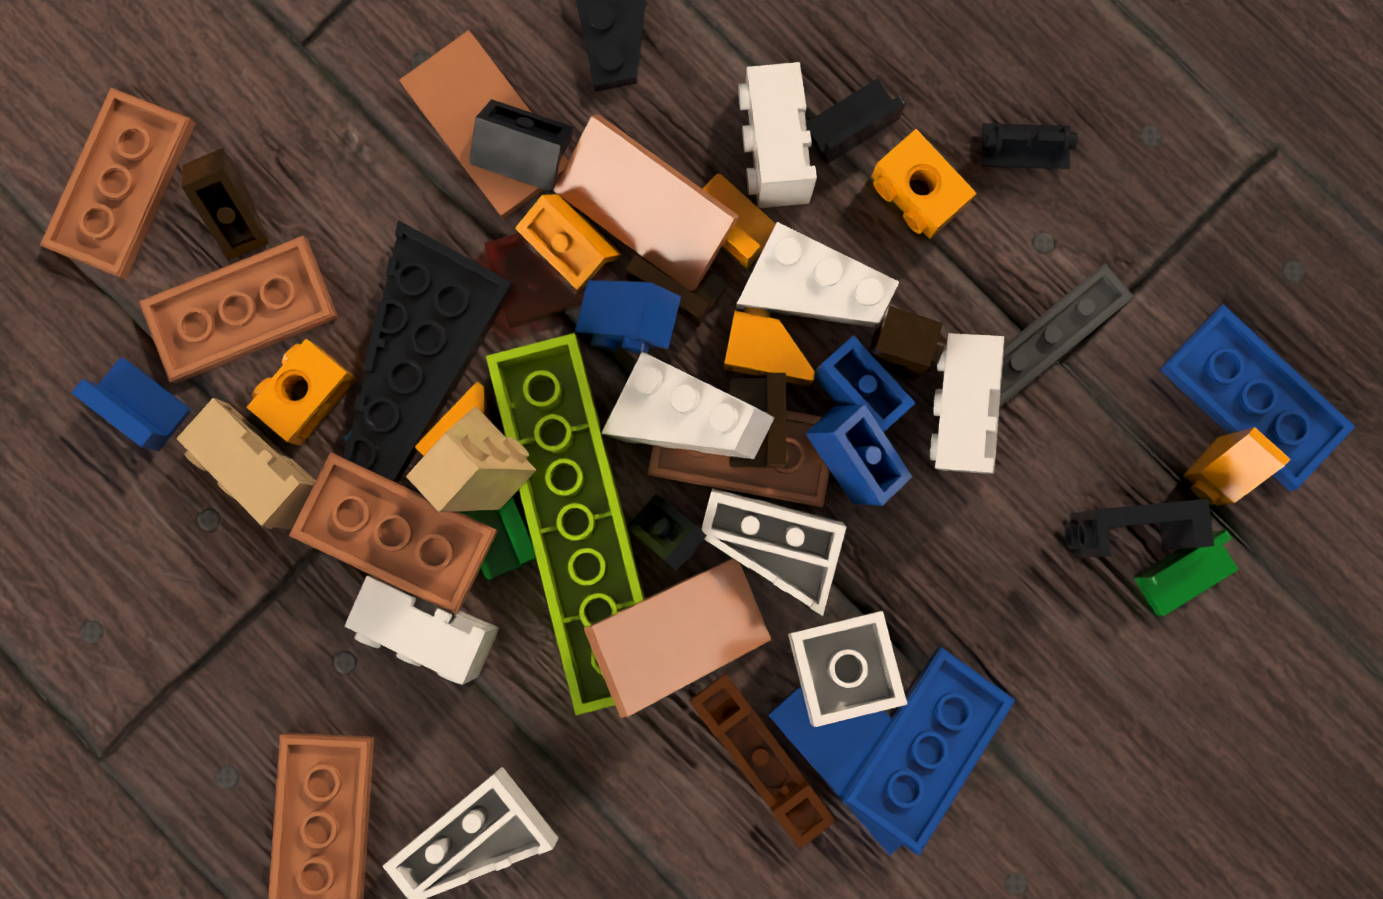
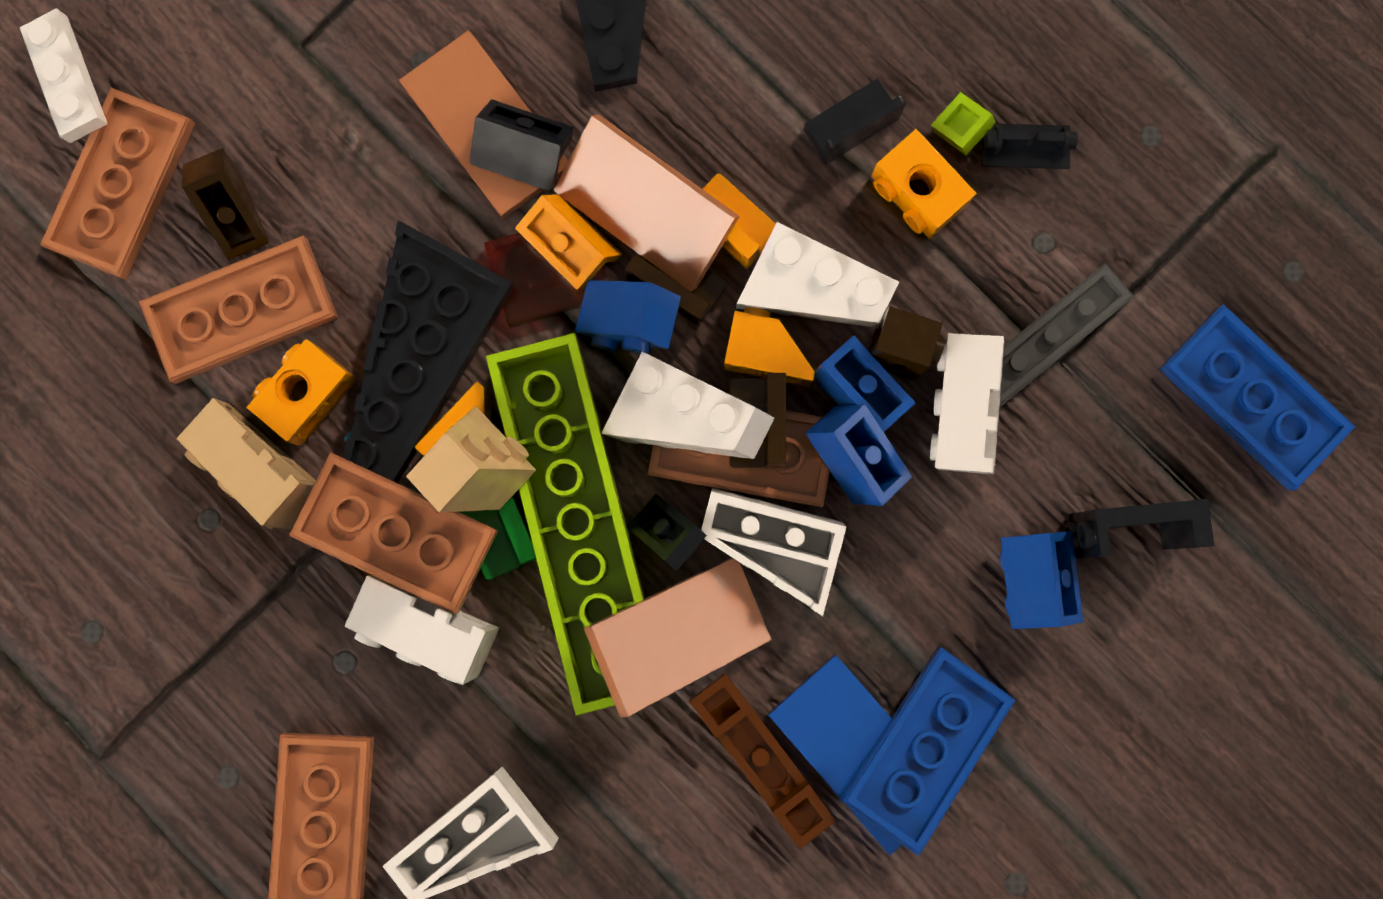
(63, 76): none -> white plate
(134, 404): blue panel -> none
(777, 135): white wedge -> none
(847, 669): white brick -> none
(963, 123): none -> lime plate
(1041, 580): none -> blue brick
(1185, 574): green panel -> none
(1234, 466): light orange slope -> none

